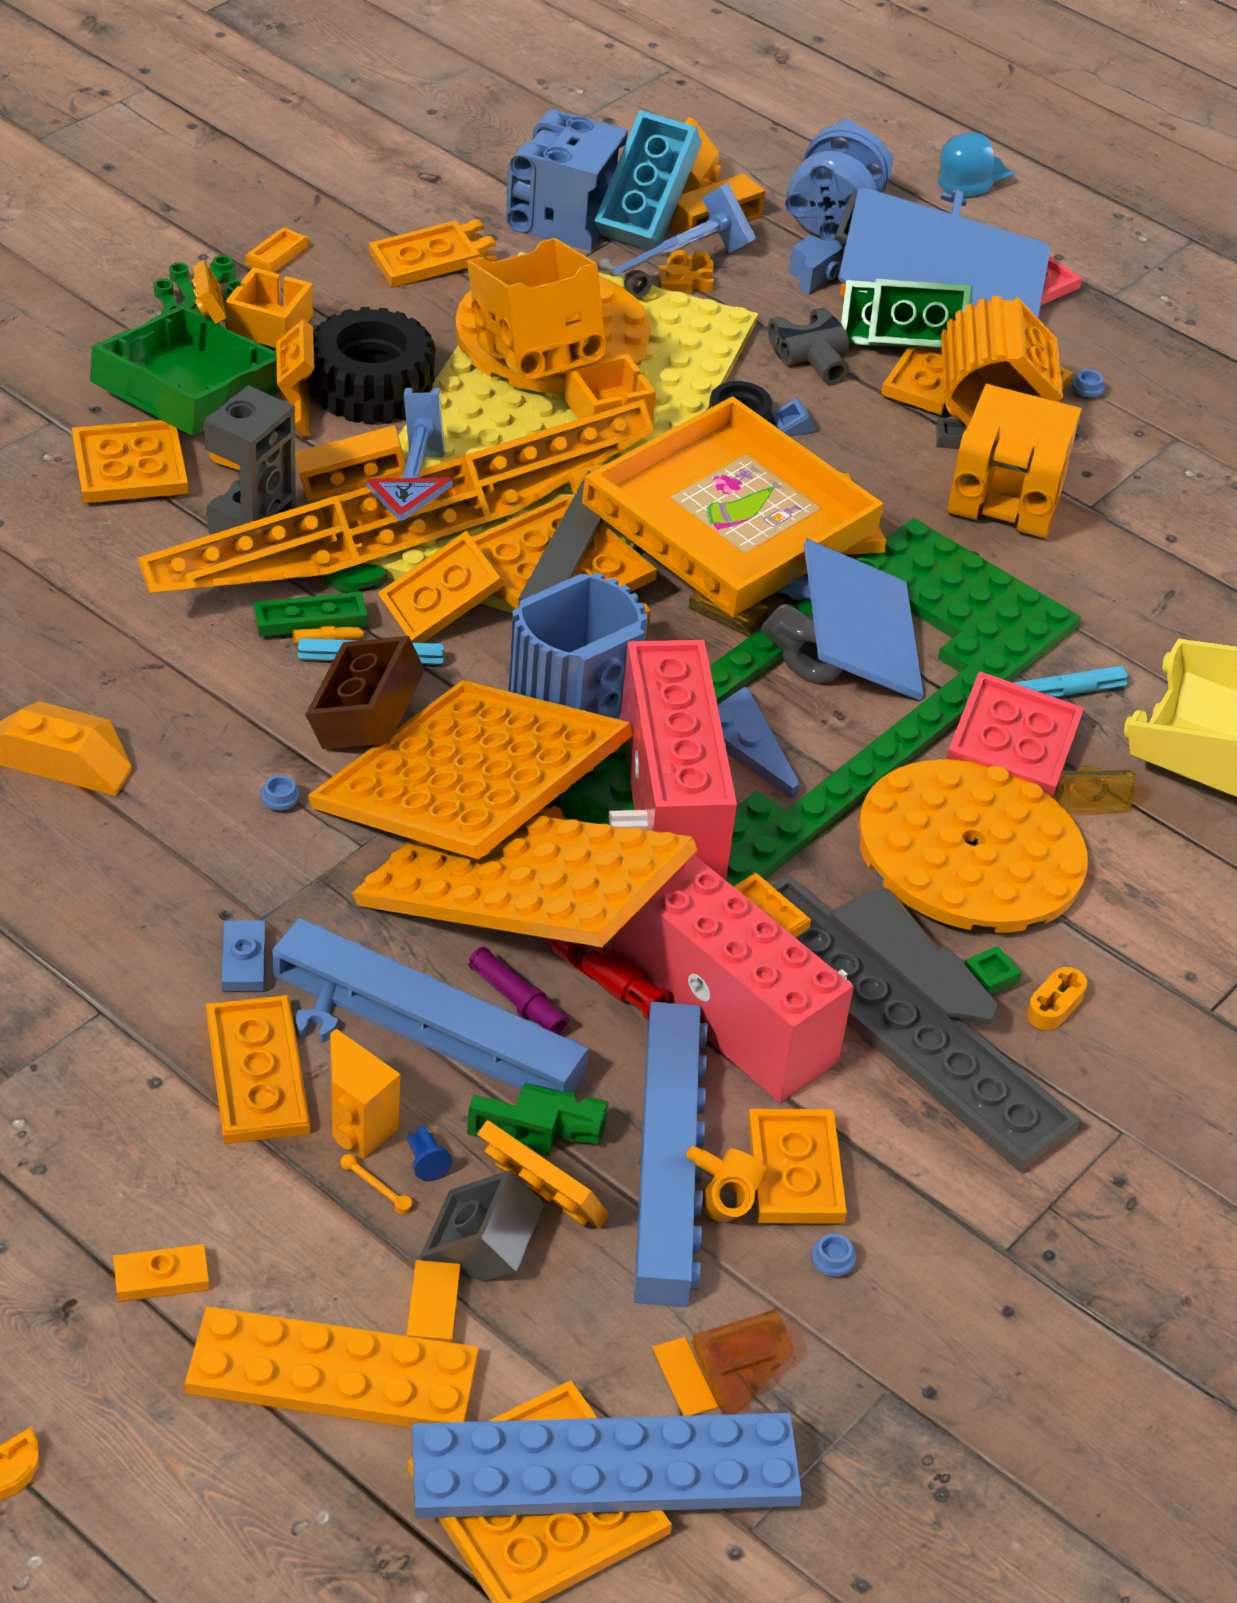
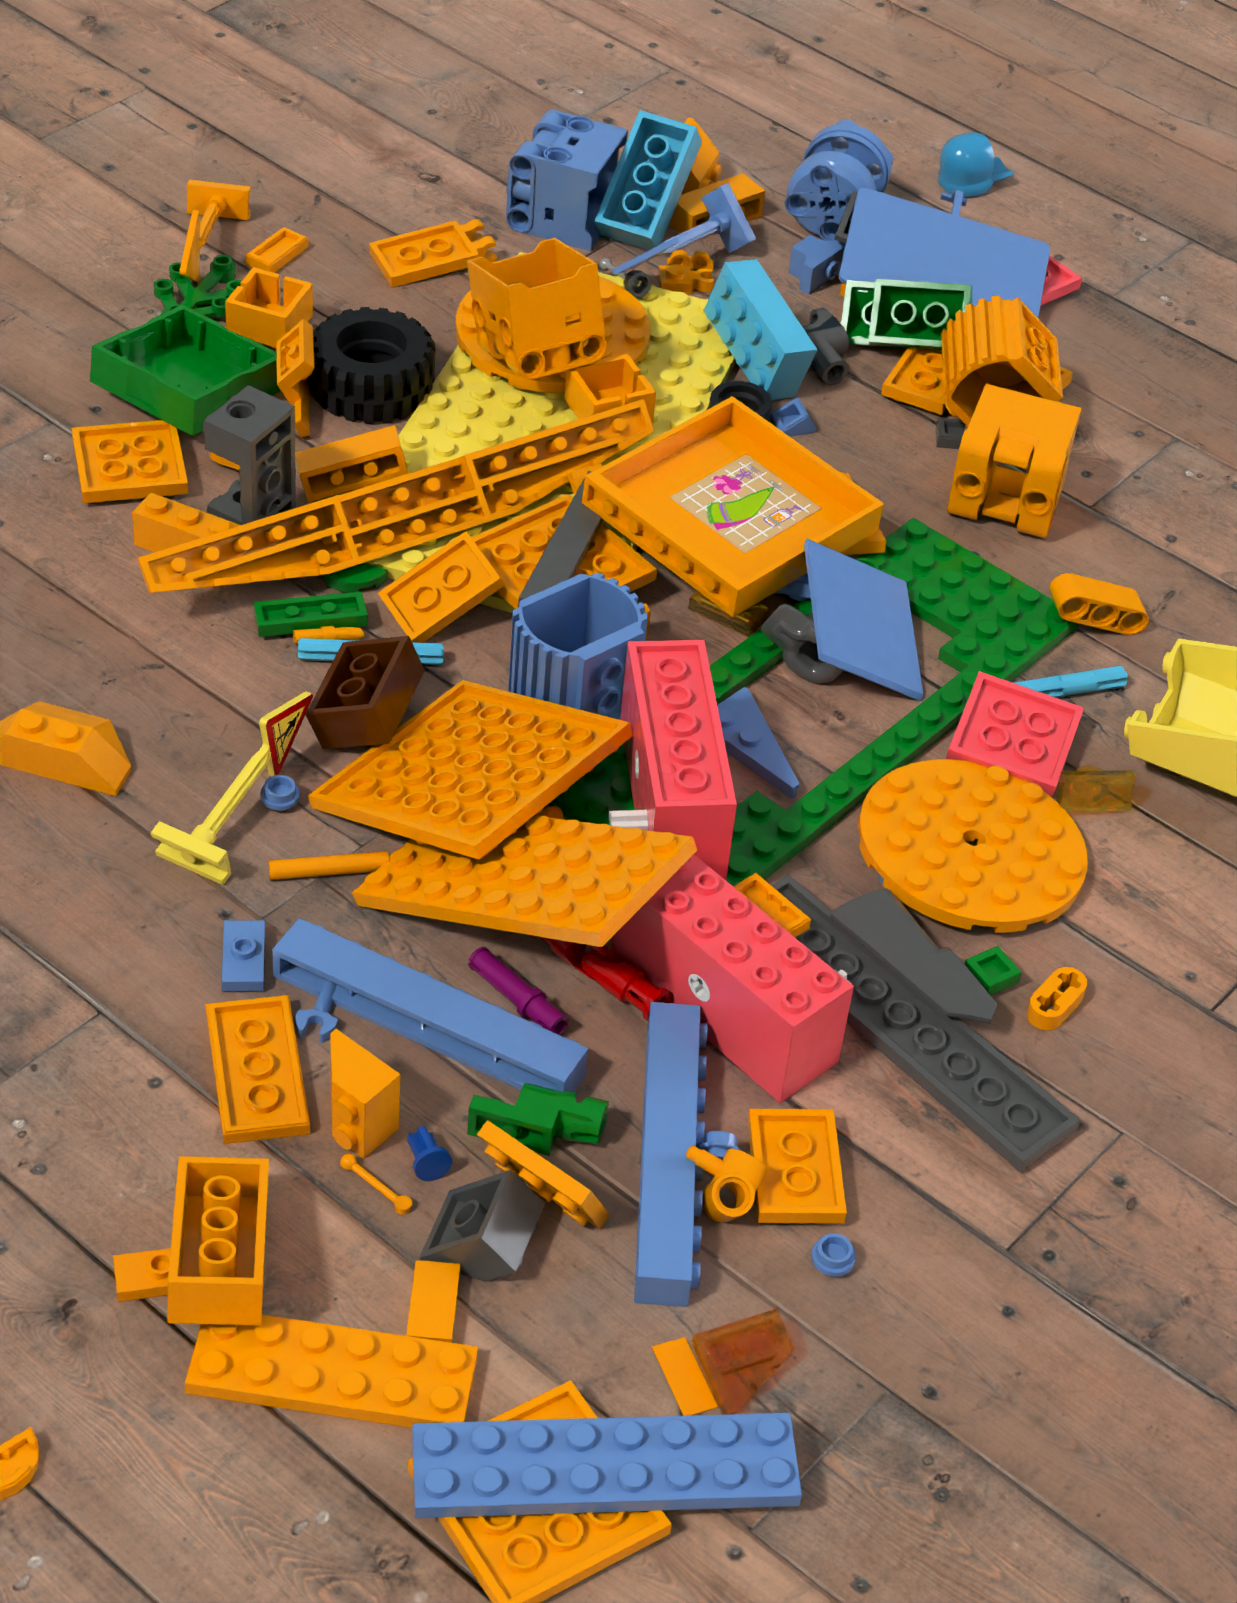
(167, 523): none -> light orange brick
(196, 849): none -> light yellow piece
(208, 293): light orange plate -> none
(211, 201): none -> light orange piece
(218, 1241): none -> light orange brick
(326, 865): none -> light orange piece
(425, 439): medium blue piece -> none
(719, 1142): none -> medium blue plate
(760, 329): none -> medium azure brick
(1088, 383): medium blue plate -> none
(1098, 604): none -> light orange beam

